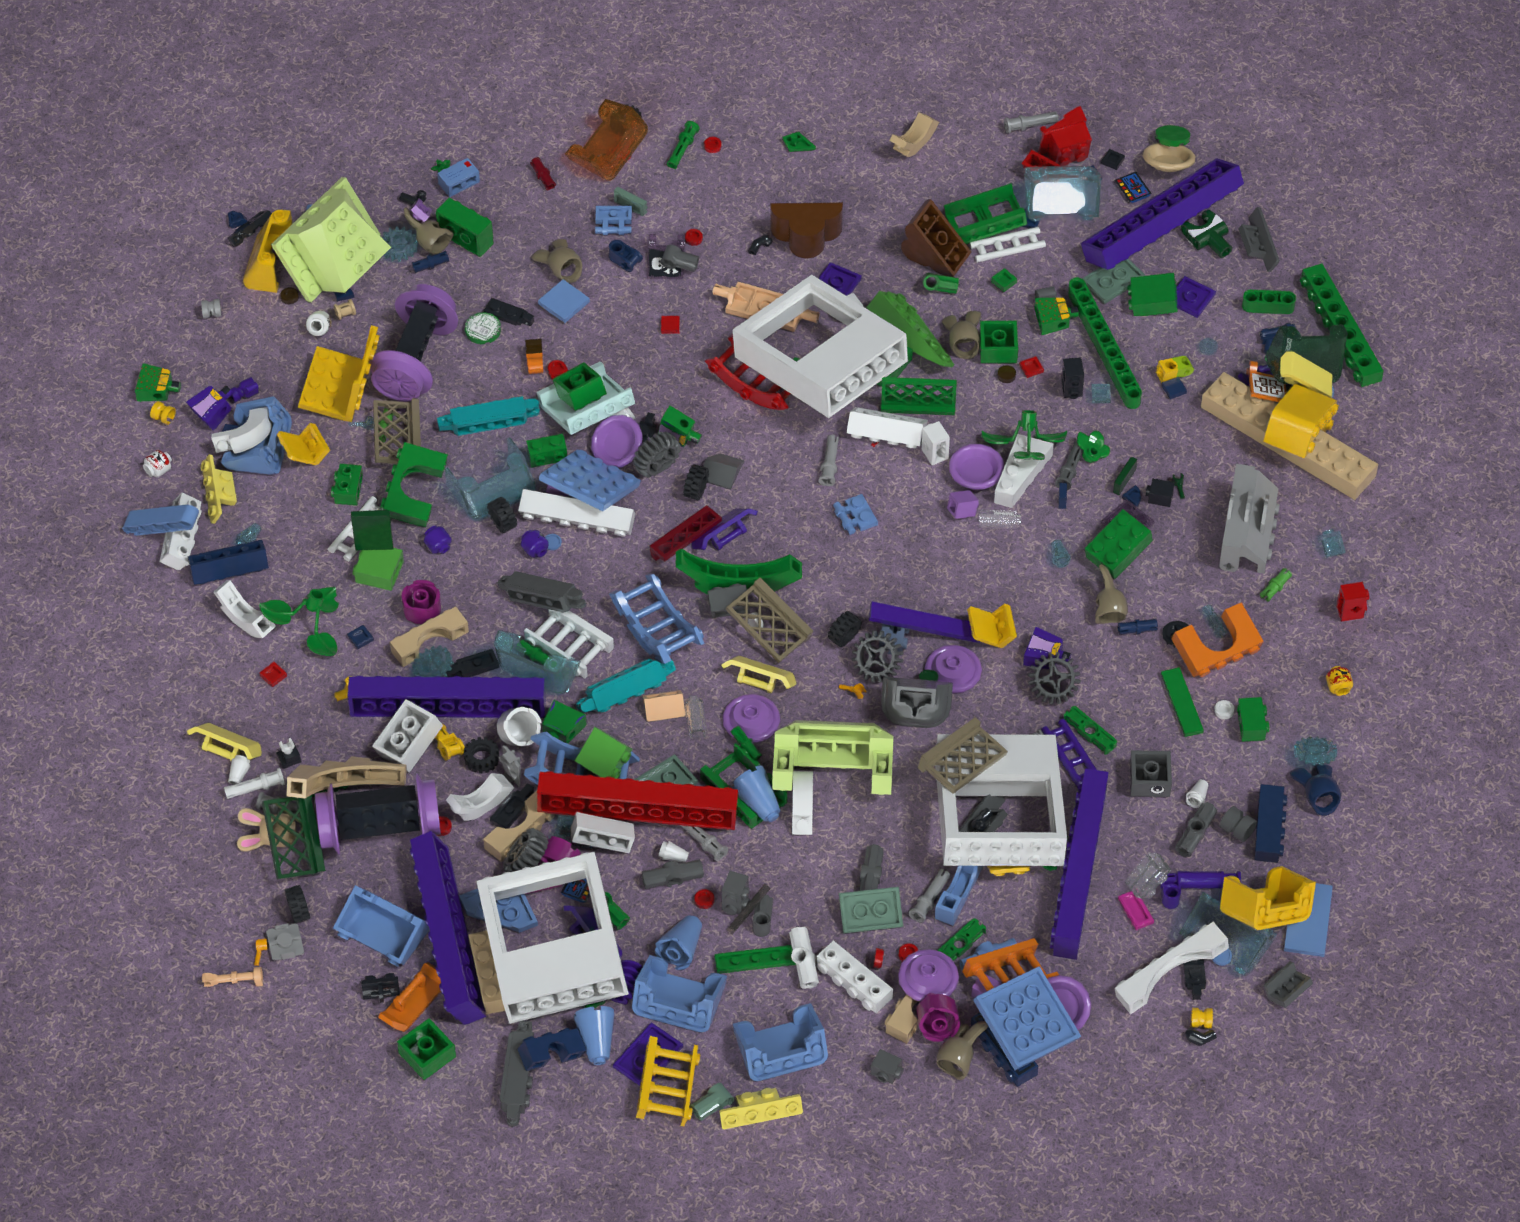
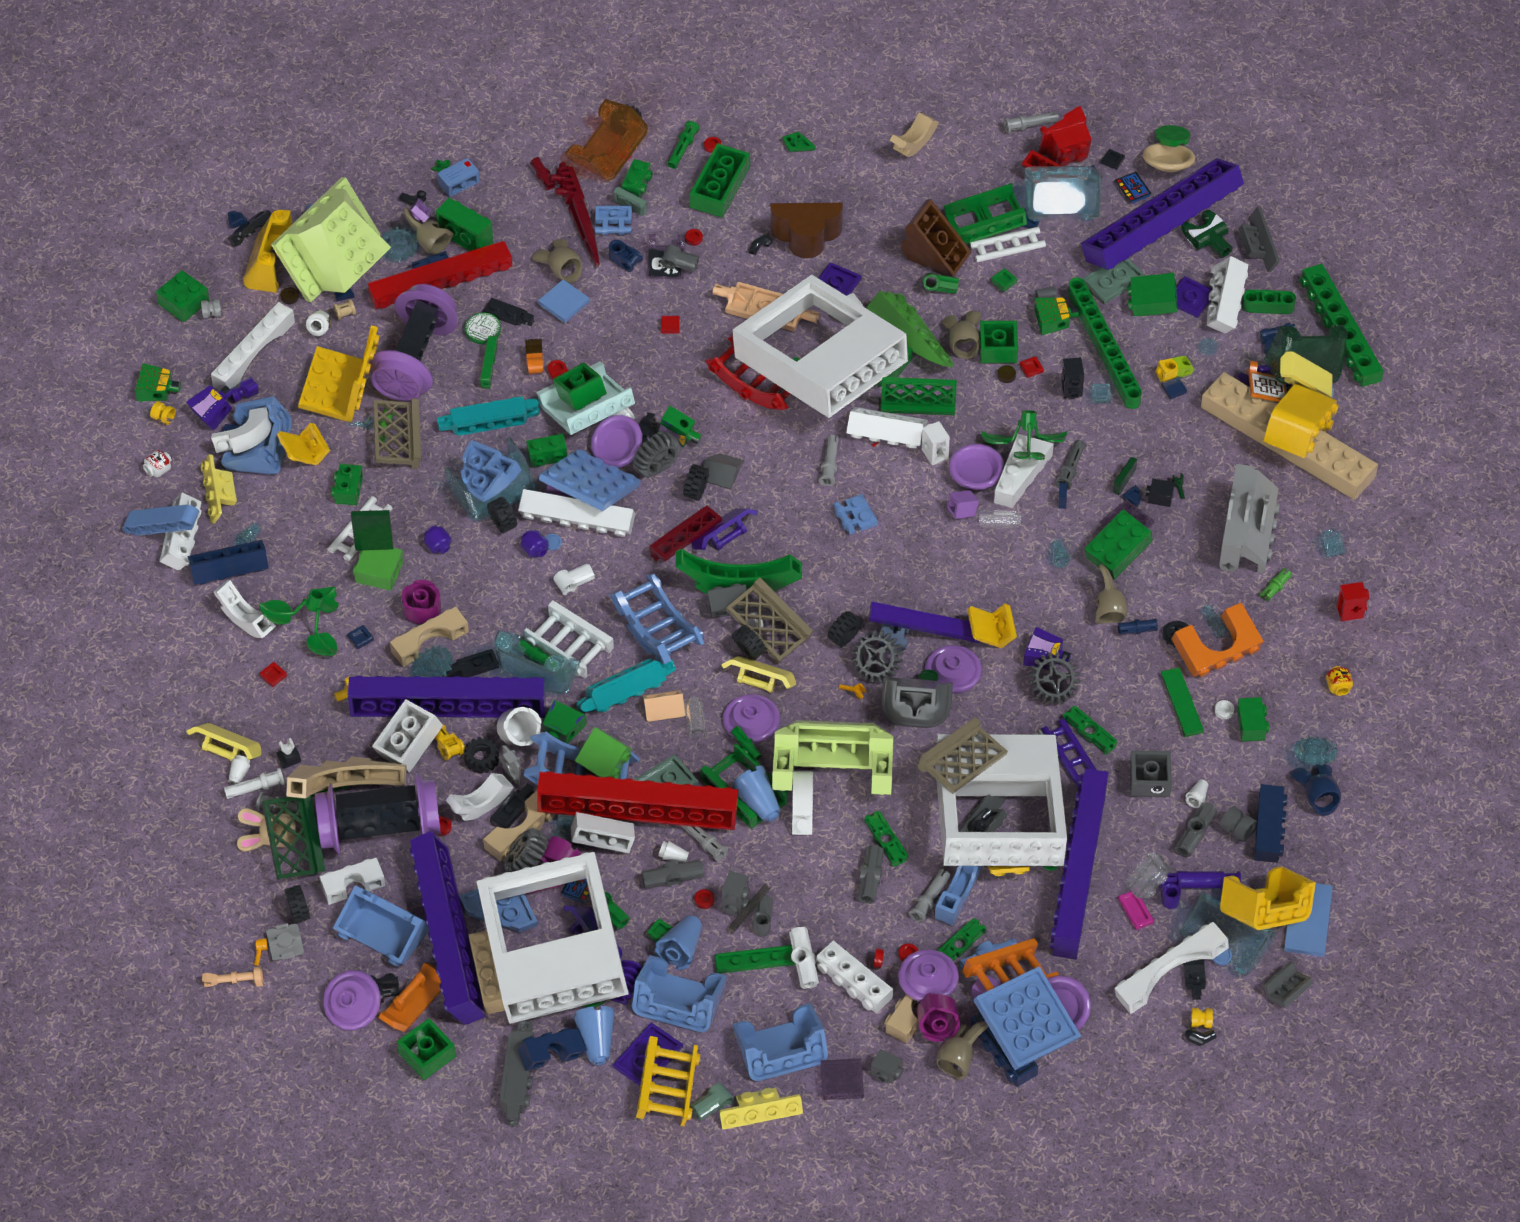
(182, 296): none -> green brick
(235, 364): none -> white arch
(351, 1000): none -> medium lavender piece
(366, 873): none -> white arch
(412, 460): green arch -> none
(442, 273): none -> red brick
(487, 470): none -> medium blue brick
(489, 360): none -> green piece
(542, 592): dark grey hinge -> none
(570, 580): none -> white piece
(573, 195): none -> dark red piece
(637, 178): none -> green brick
(658, 929): none -> green plate
(720, 180): none -> green brick
(749, 642): none -> black tyre
(842, 1079): none -> clear purple tile
(870, 909): sand green tile -> none
(881, 828): none -> green piece
(1092, 446): green plate -> none
(1226, 294): none -> white wedge

